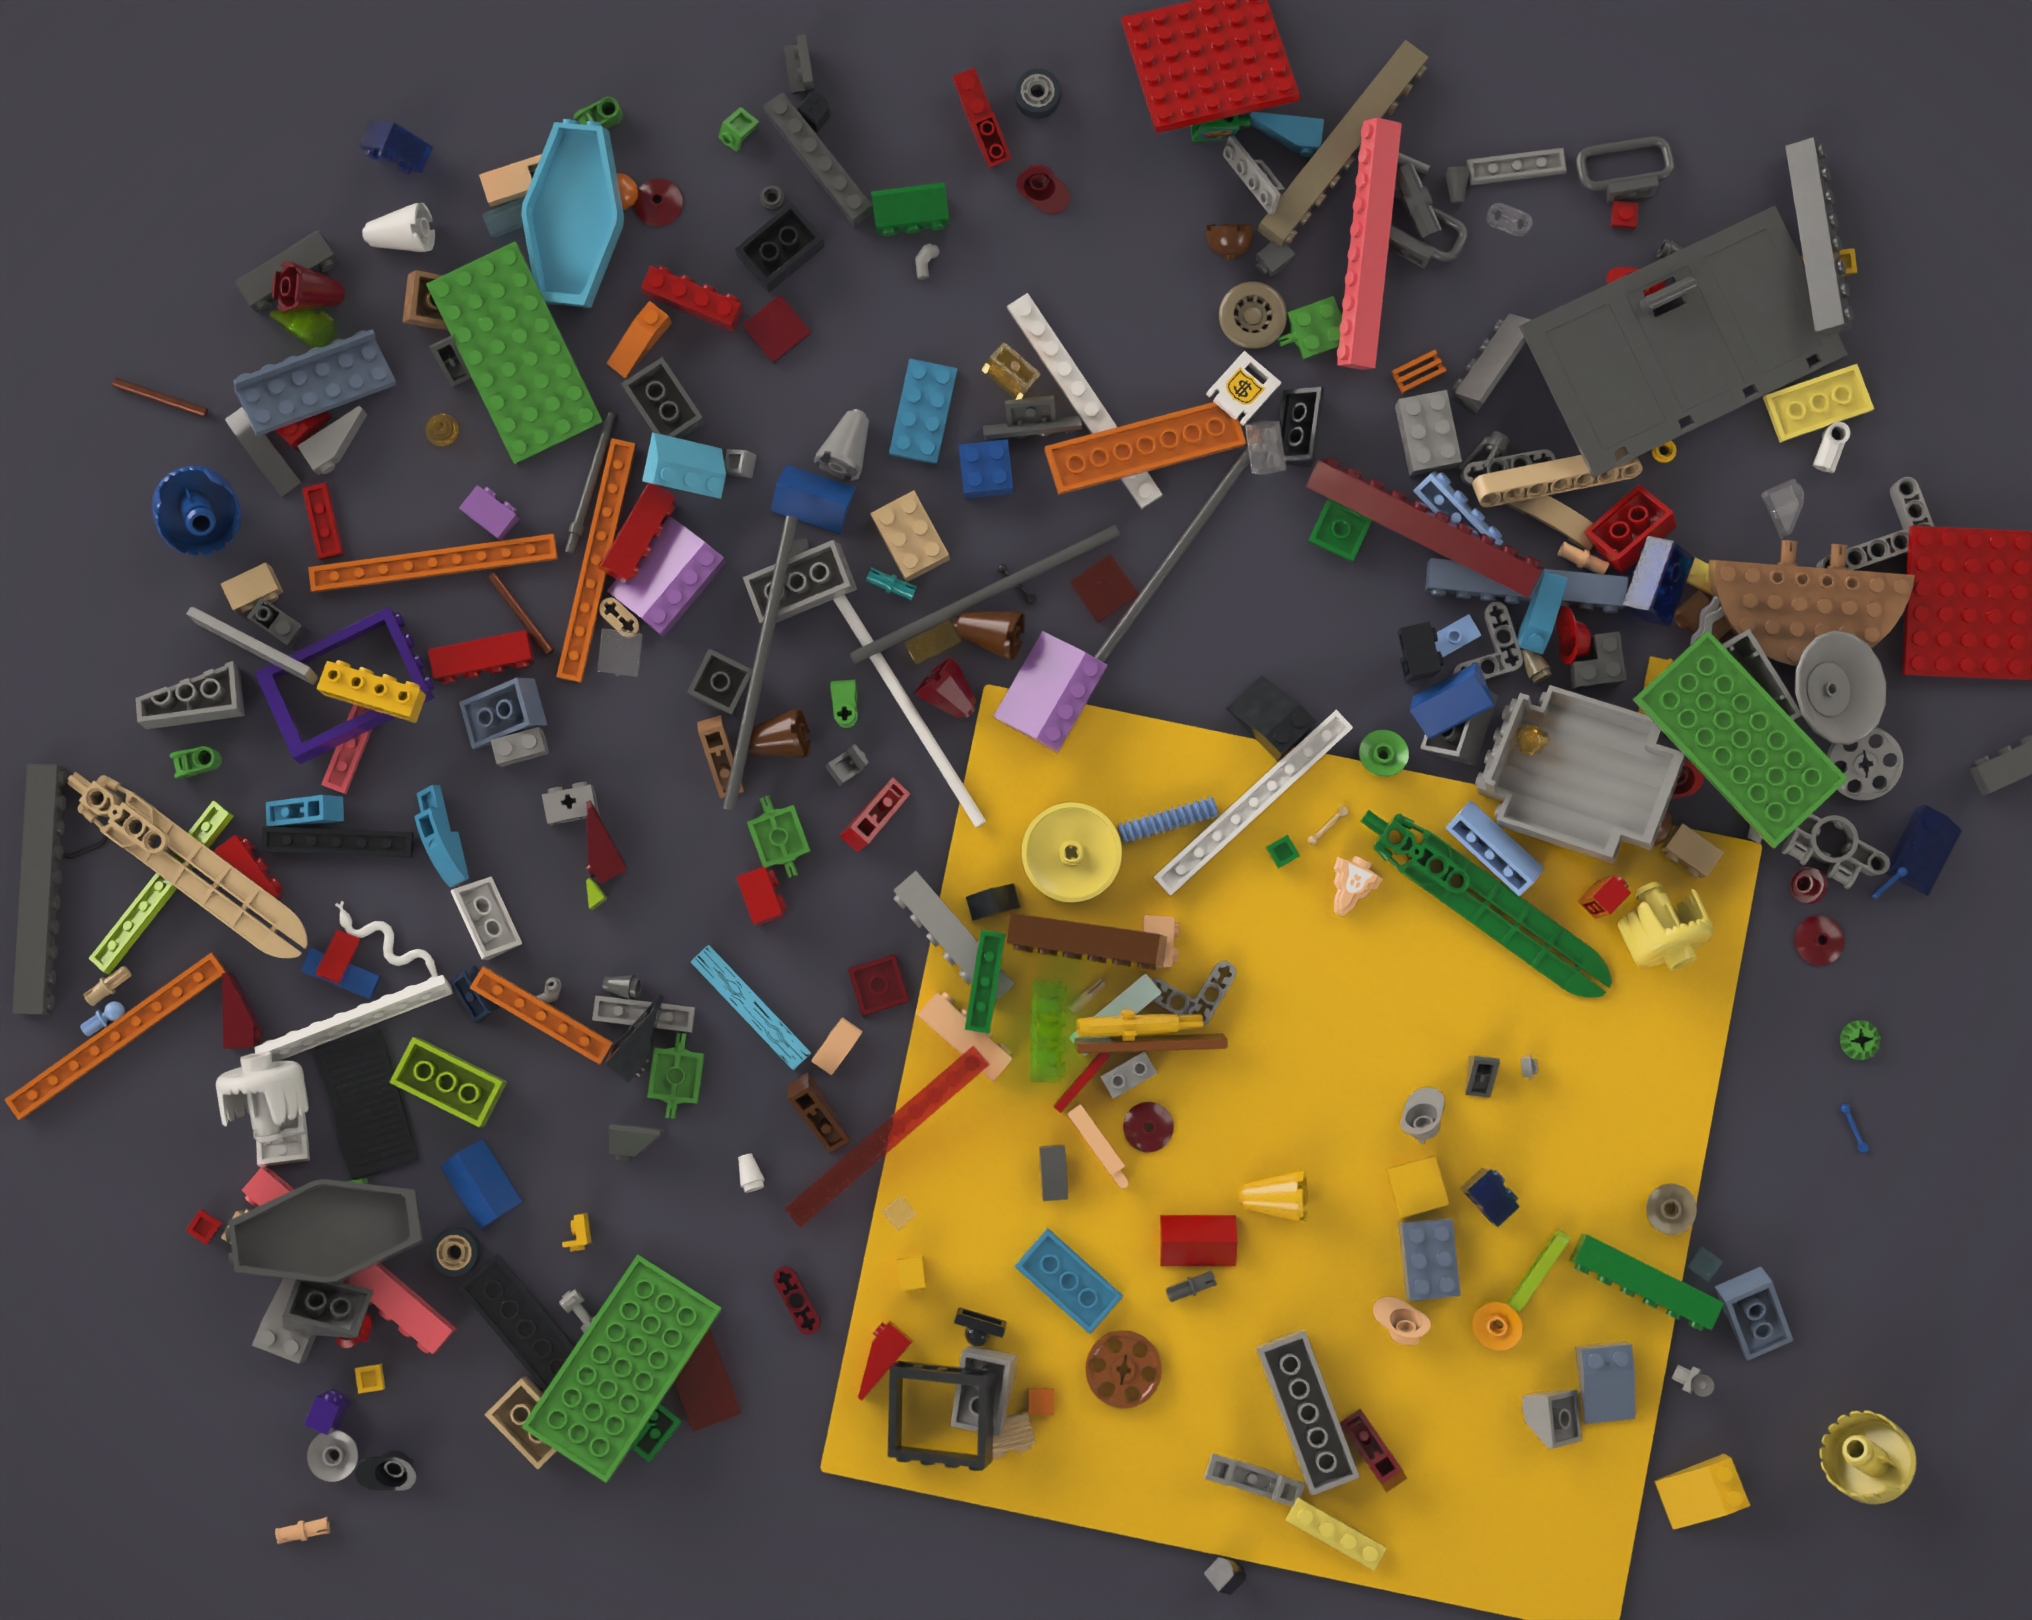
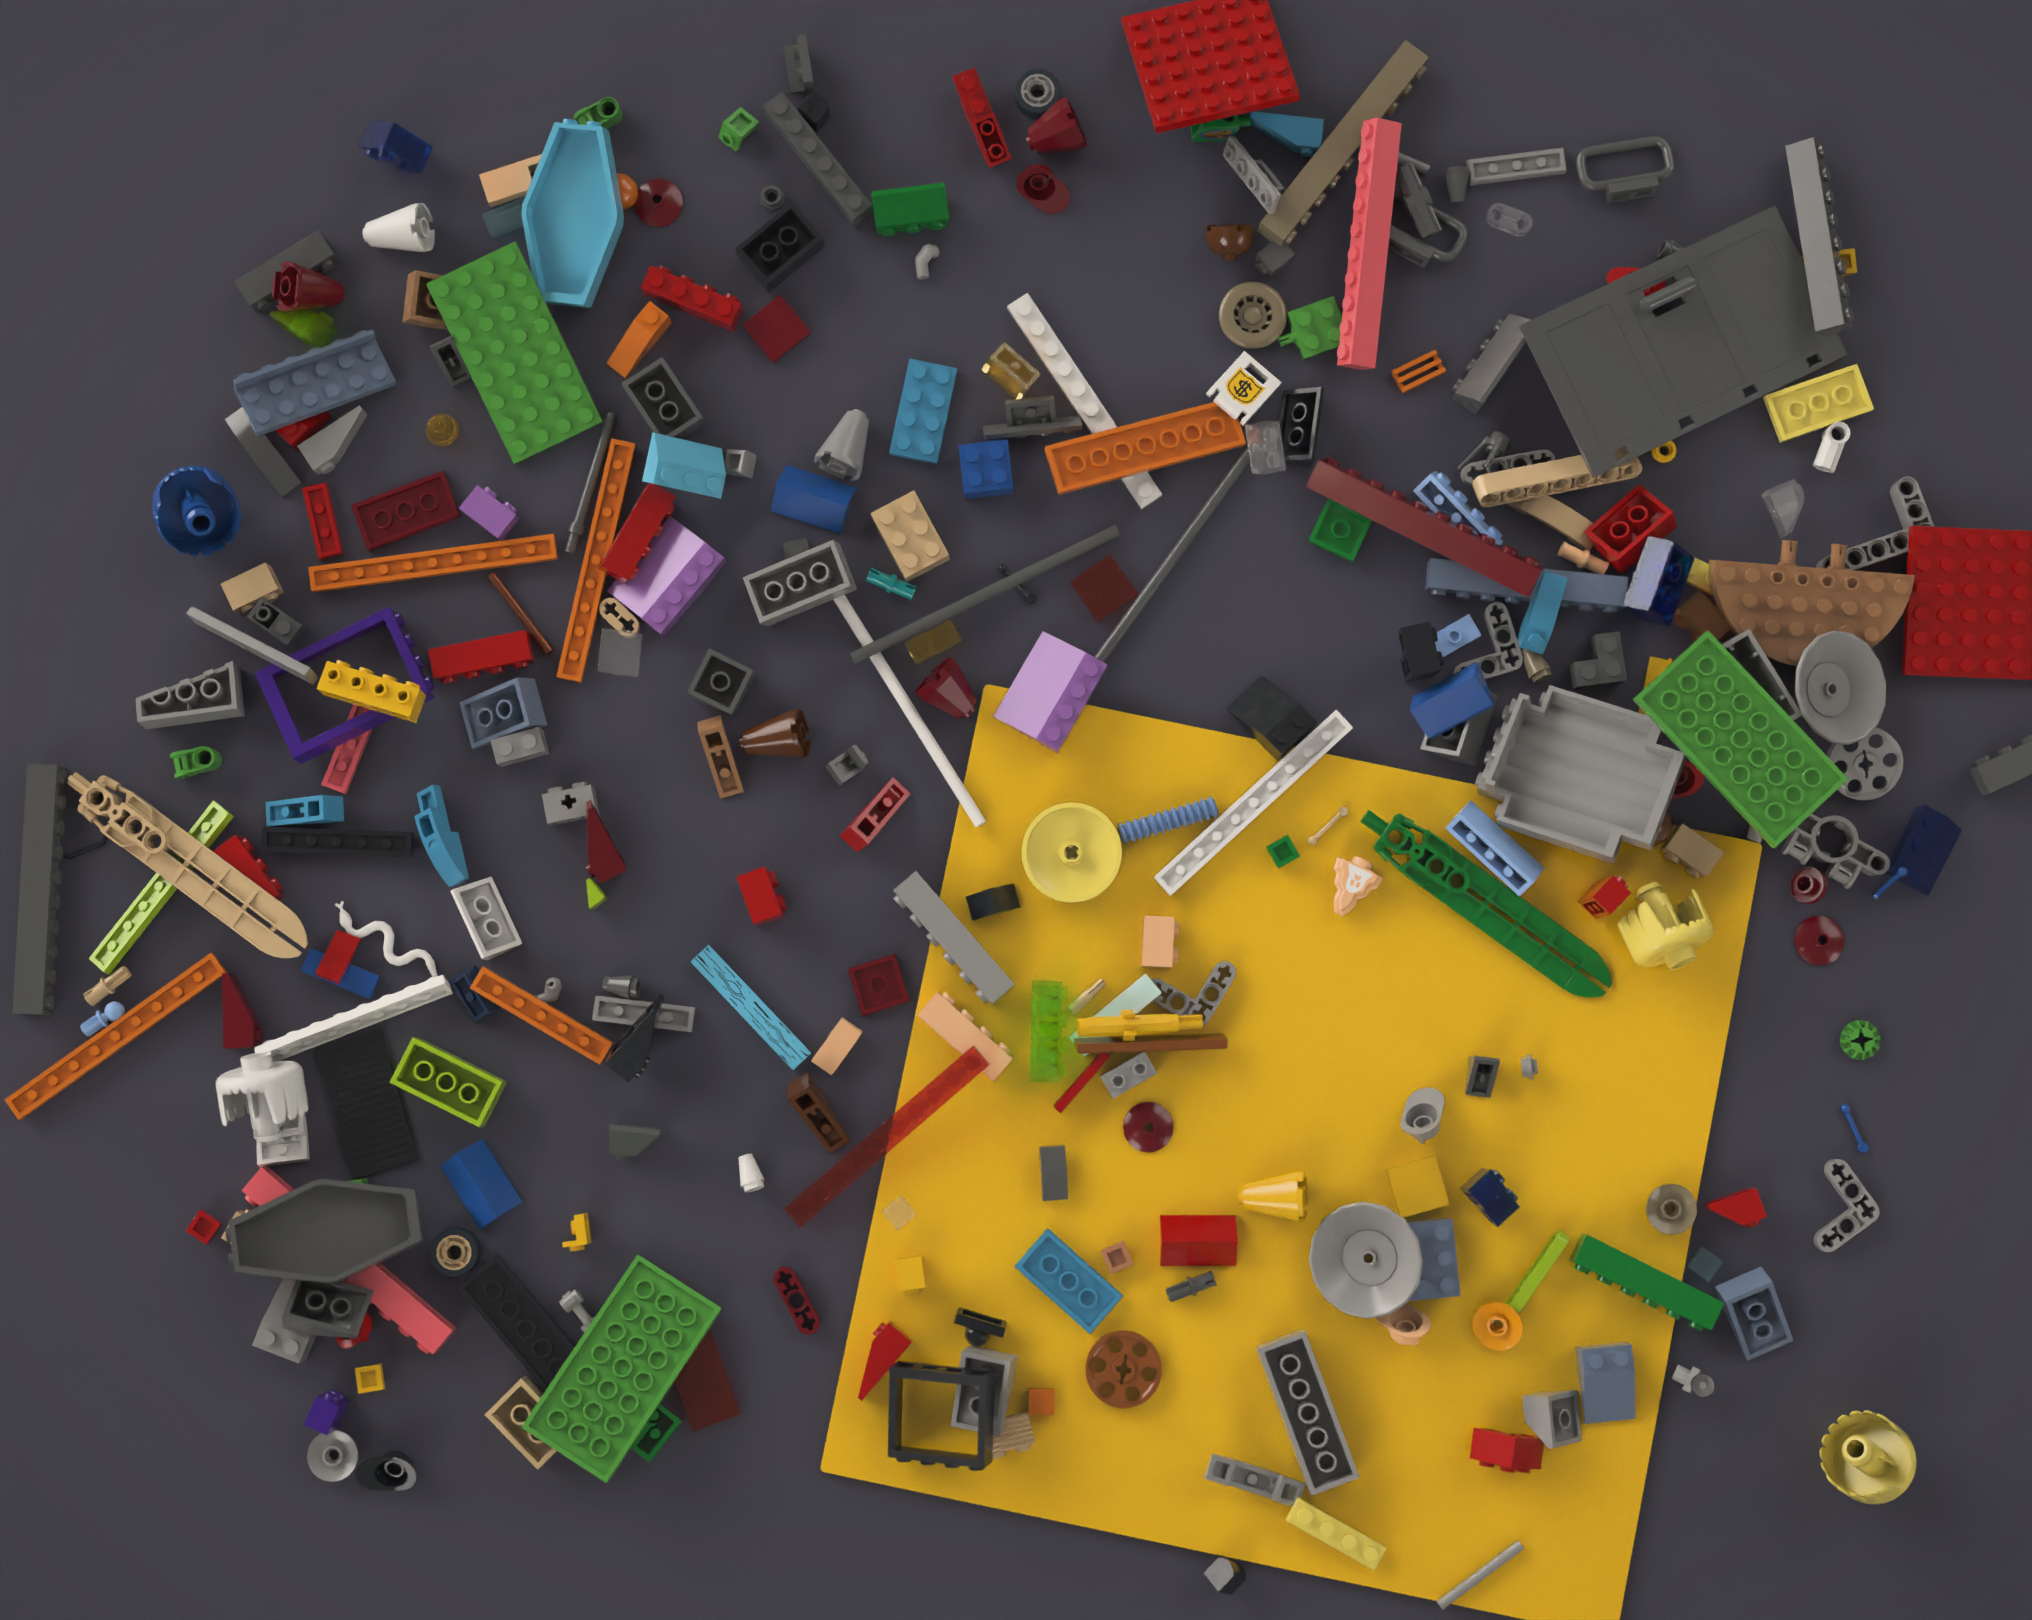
(160, 397): copper bar -> none
(302, 1530): light nougat pin -> none
(406, 511): none -> dark red tile
(676, 1075): bright green plate -> none
(760, 663): dark grey piece -> none
(778, 836): bright green plate -> none
(844, 698): bright green piece -> none
(985, 981): green plate -> none
(993, 631): reddish brown cone -> none
(1057, 130): none -> dark red cone
(1088, 940): reddish brown brick -> none
(1098, 1144): light nougat hinge -> none
(1116, 1257): none -> nougat plate
(1341, 1264): none -> light grey dish
(1373, 1450): dark red slope -> none
(1385, 743): bright green dish -> none
(1428, 433): light grey brick -> none
(1479, 1575): none -> light grey bar
(1508, 1450): none -> red brick
(1531, 739): clear yellow cone -> none
(1572, 636): red piece -> none
(1624, 214): red plate -> none
(1702, 1492): yellow slope -> none
(1707, 617): light grey hair -> none
(1740, 1207): none -> red slope
(1854, 1213): none -> light grey beam

